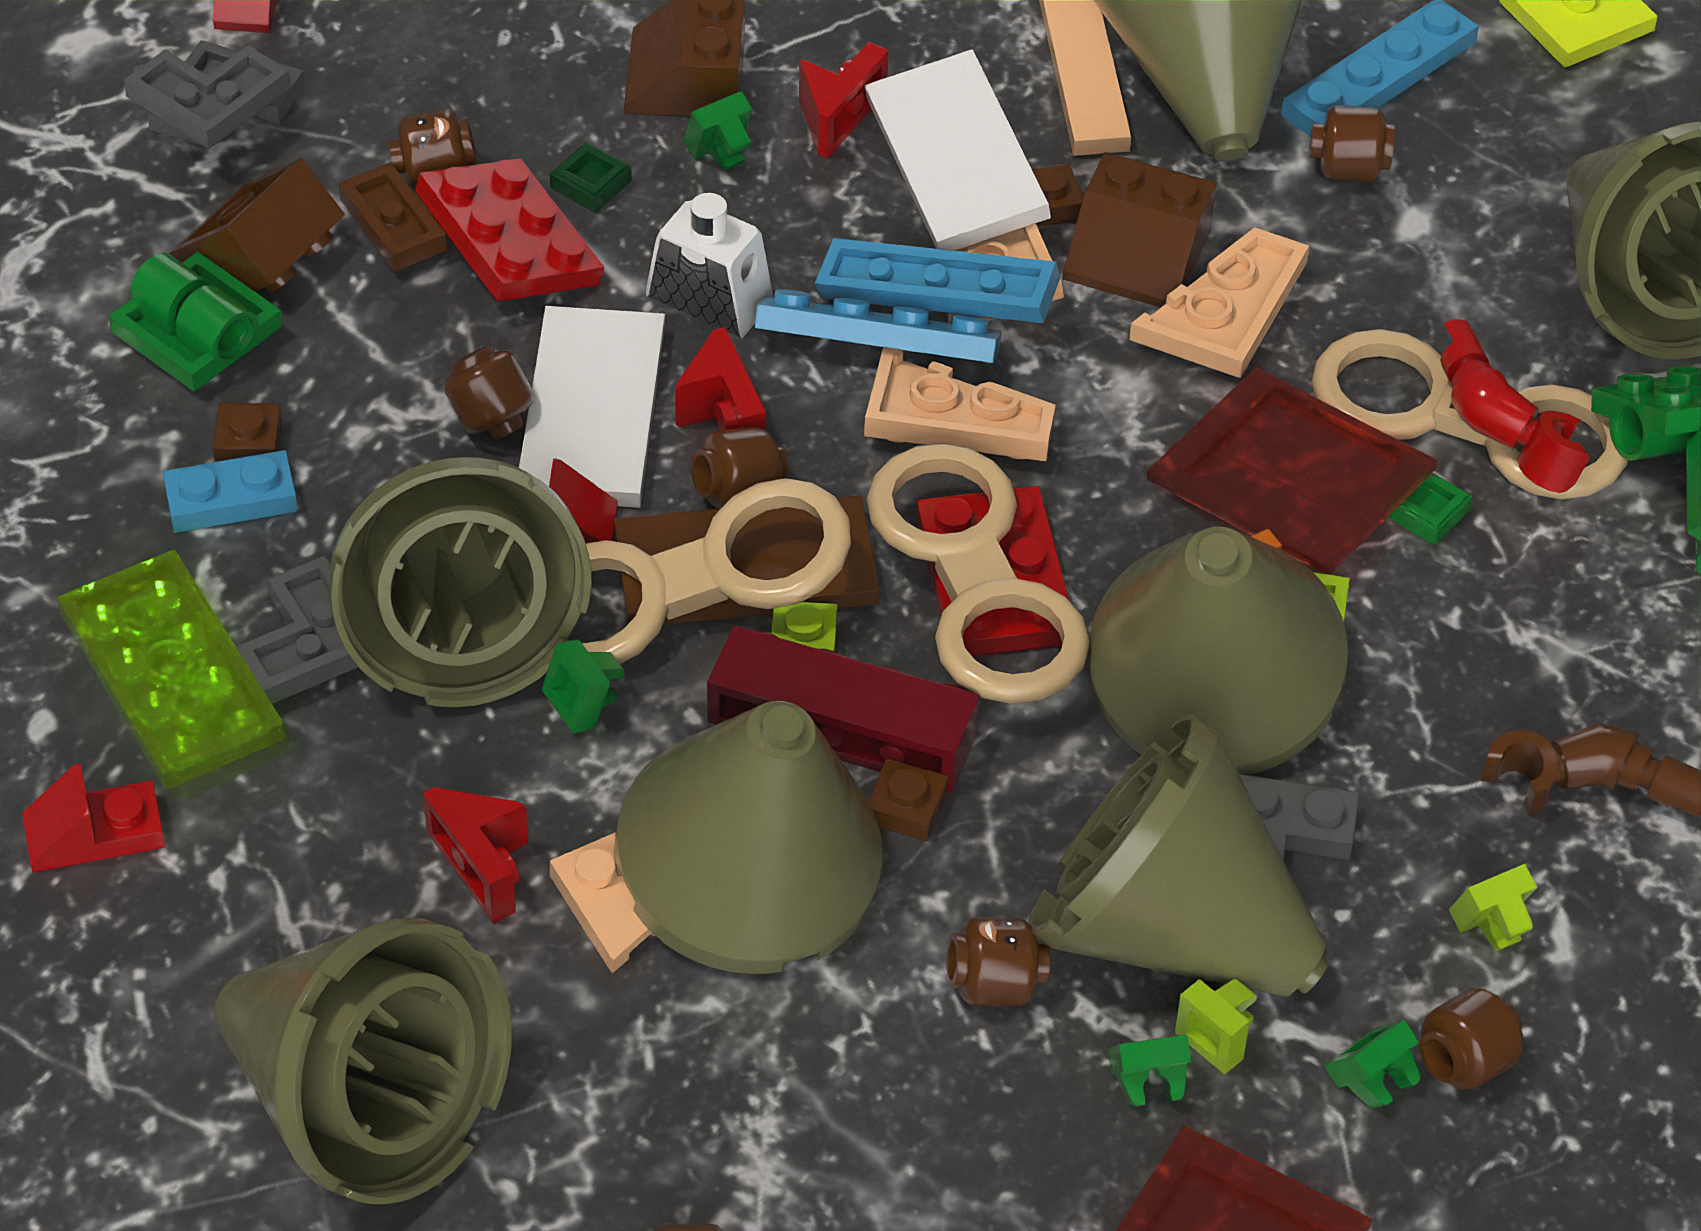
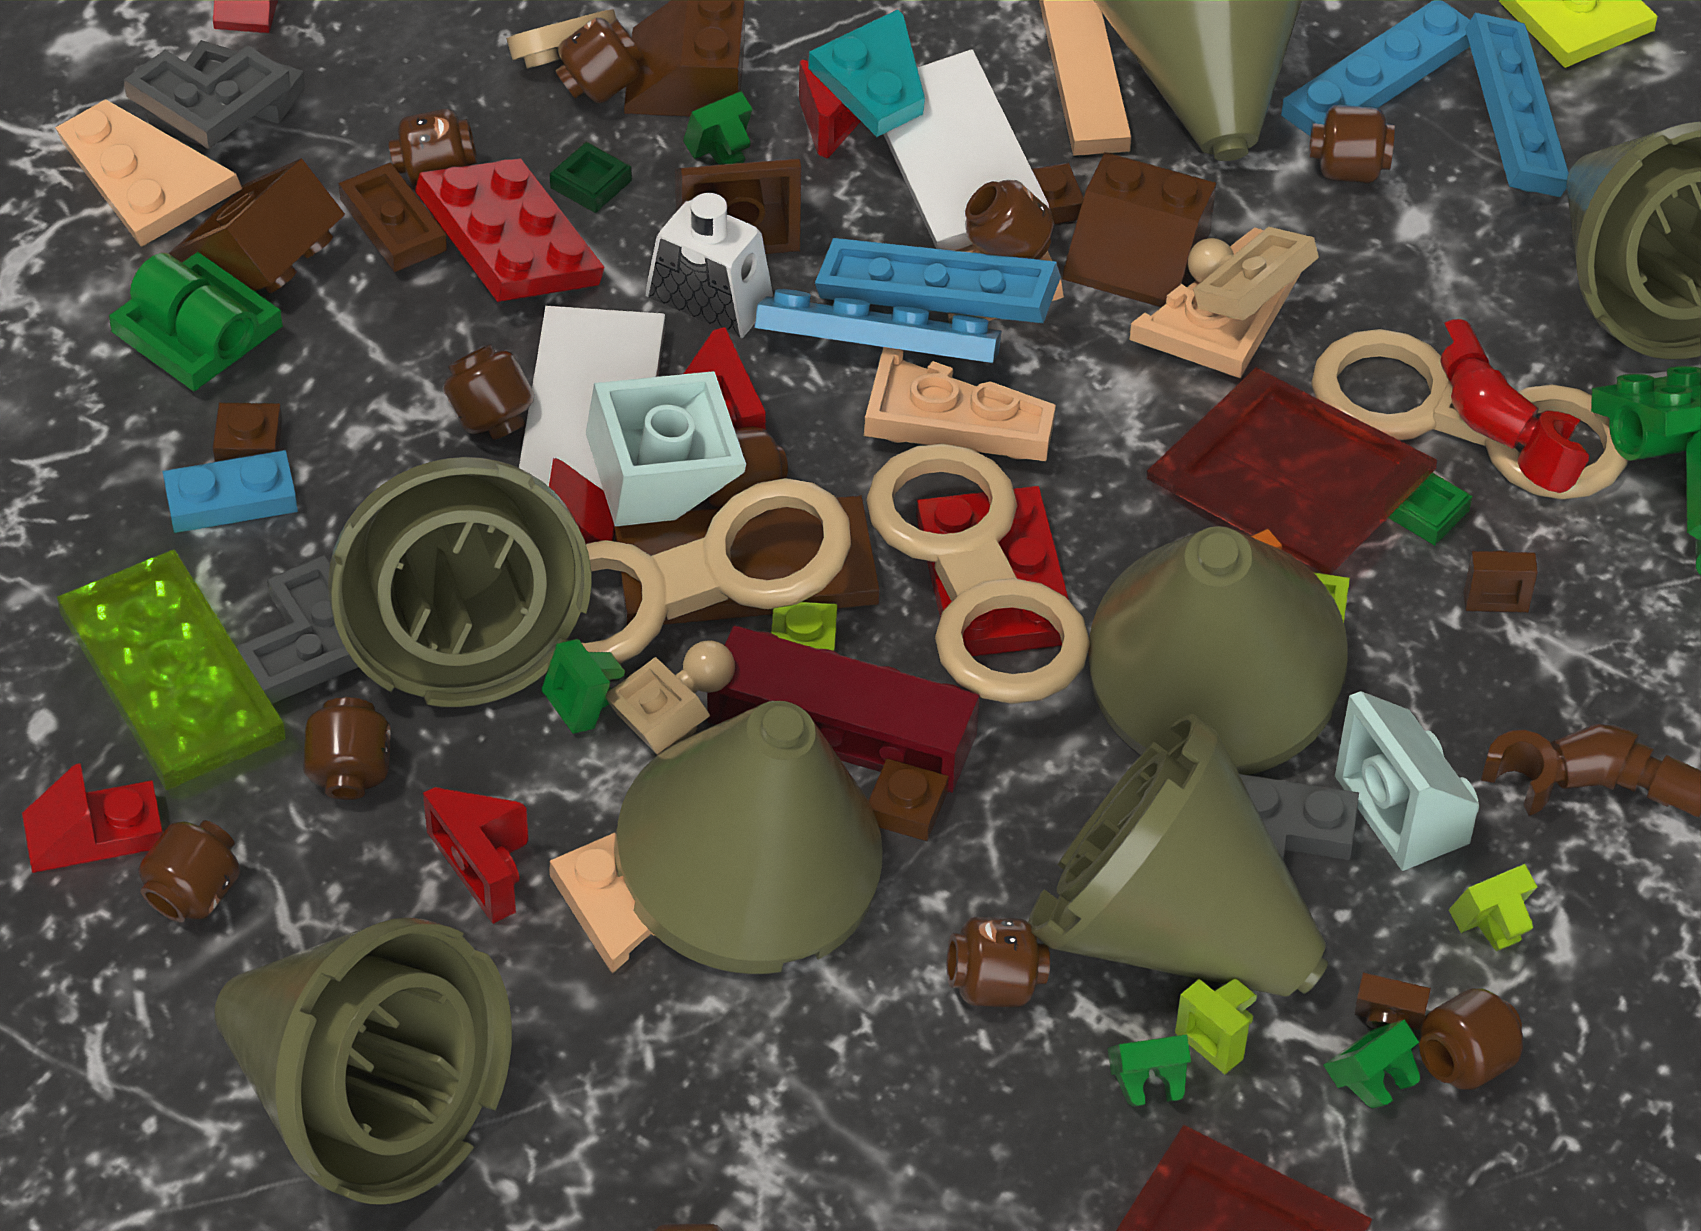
(143, 171): none -> light nougat wing
(189, 870): none -> reddish brown head
(346, 747): none -> reddish brown head
(541, 44): none -> tan plate
(598, 60): none -> reddish brown head
(661, 445): none -> light aqua slope
(665, 705): none -> tan plate
(756, 193): none -> reddish brown slope
(873, 73): none -> teal wing
(1008, 221): none -> reddish brown head
(1248, 279): none -> tan plate
(1390, 1001): none -> reddish brown plate
(1403, 782): none -> light aqua slope
(1500, 581): none -> reddish brown plate
(1517, 105): none -> dark azure plate

